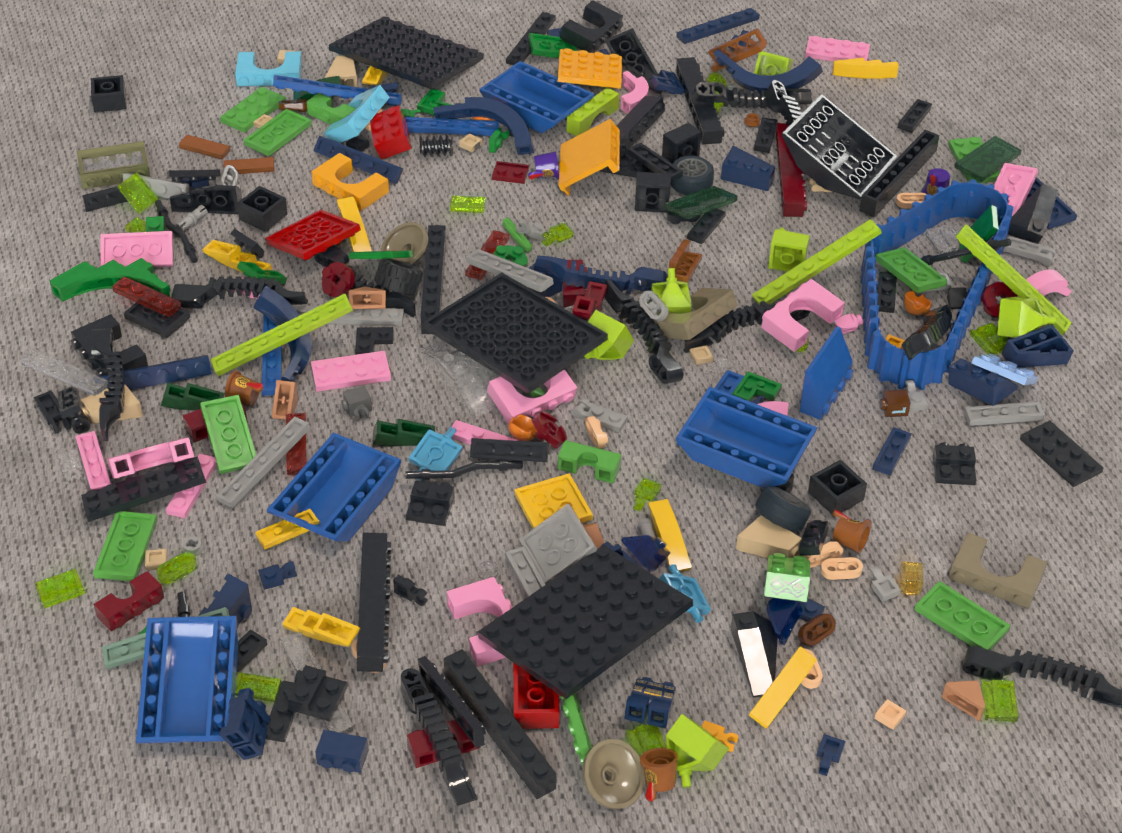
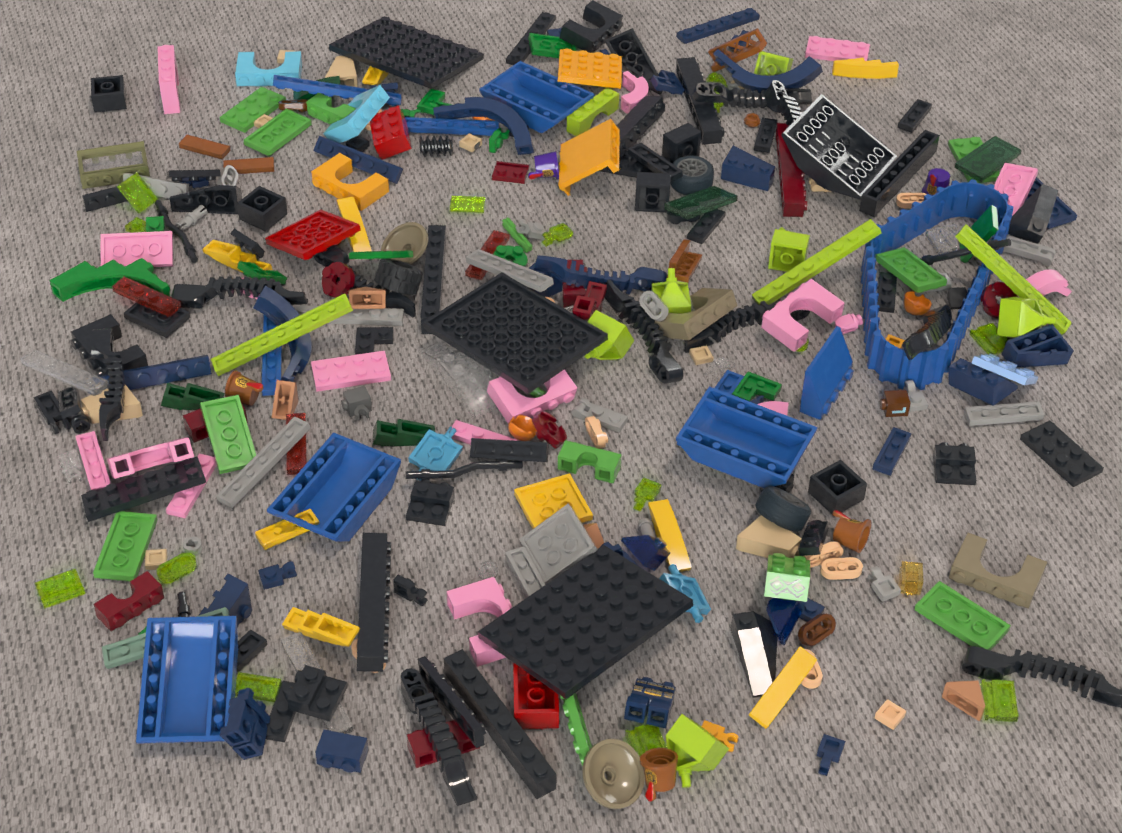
(168, 79): none -> bright pink arch

